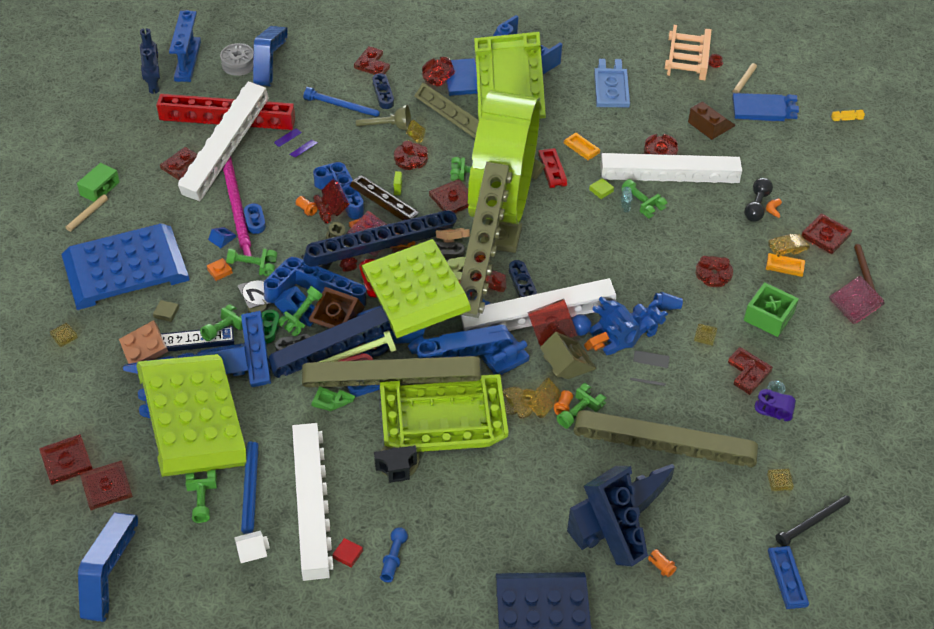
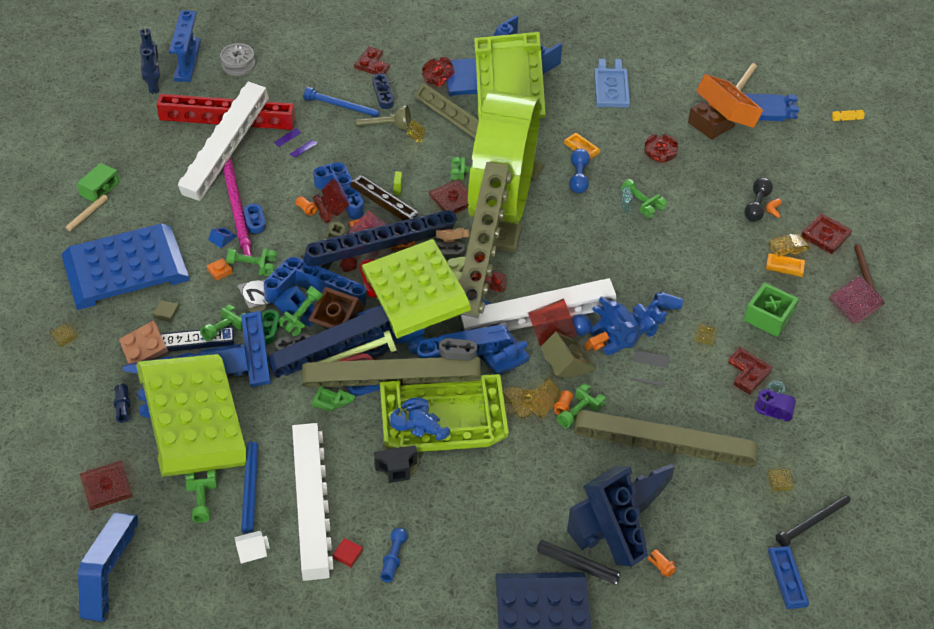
(65, 459): clear red plate -> none
(121, 403): none -> dark blue pin
(178, 162): clear red plate -> none
(264, 47): blue beam -> none
(419, 157): clear red plate -> none
(419, 419): none -> blue animal
(458, 349): none -> dark grey beam
(524, 275): dark blue beam -> none
(552, 168): red plate -> none
(578, 562): none -> black axle
(579, 183): none -> blue piece
(601, 188): lime tile -> none
(670, 168): white brick -> none
(703, 50): light nougat fence -> none
(715, 60): clear red plate -> none
(721, 265): clear red plate -> none
(729, 100): none -> orange brick

